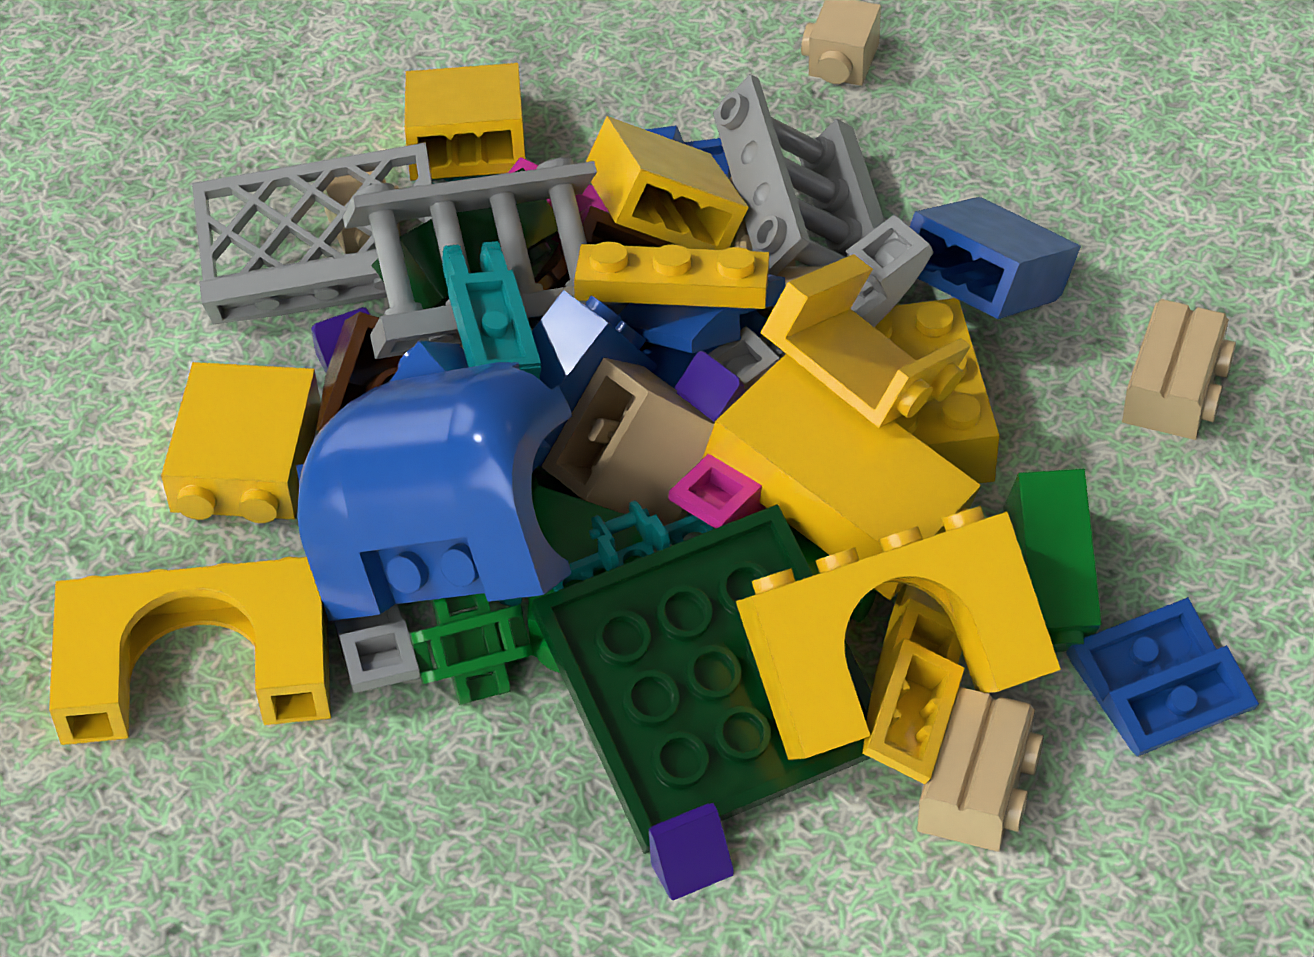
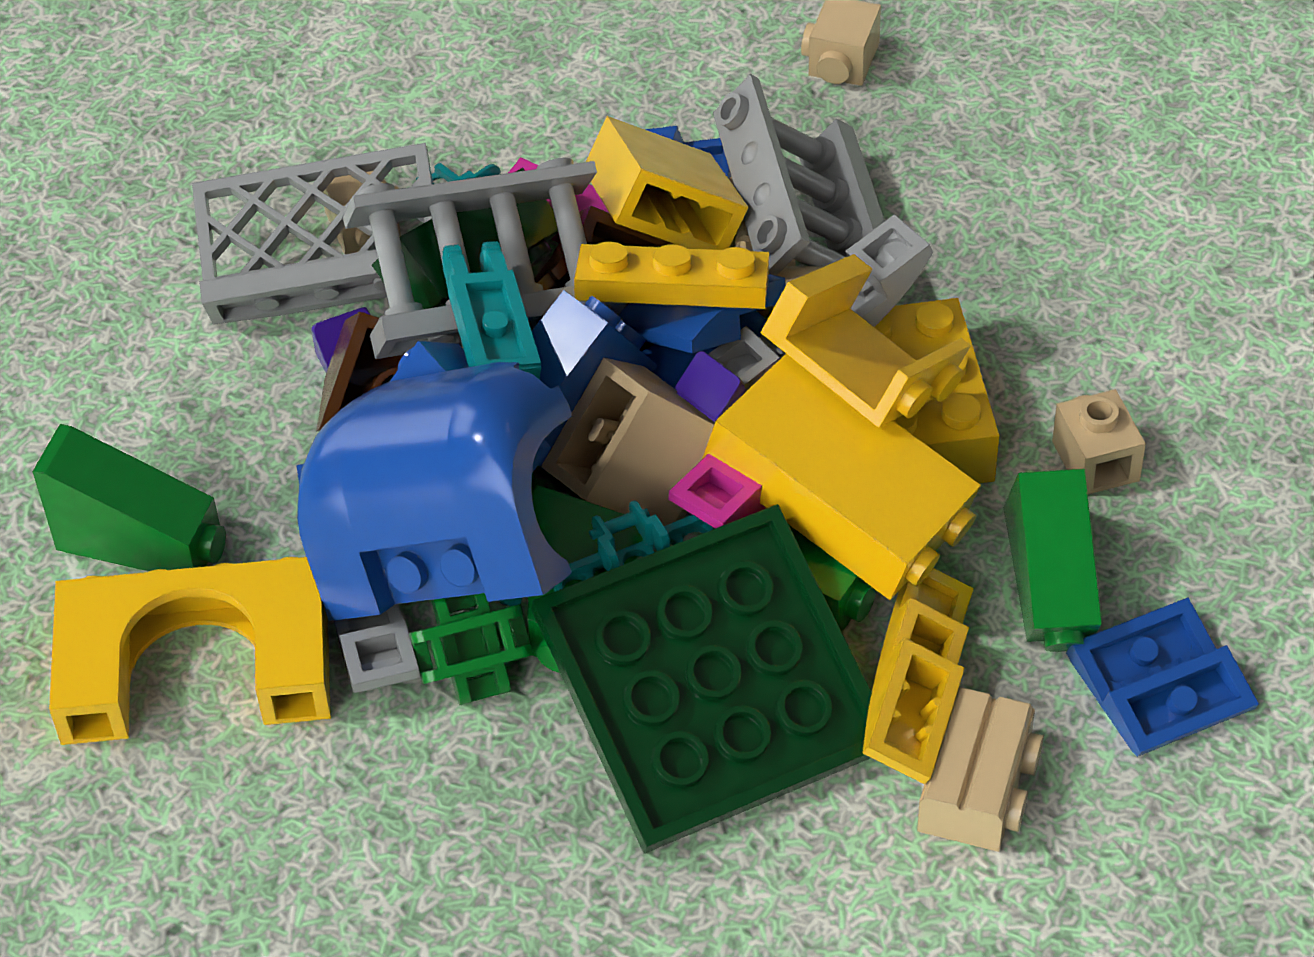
(122, 508): none -> green slope
(241, 441): yellow brick -> none
(466, 119): yellow brick -> none
(690, 851): dark purple slope -> none
(802, 624): yellow arch -> none
(993, 257): blue brick -> none
(1101, 438): none -> tan brick
(1177, 370): tan brick -> none

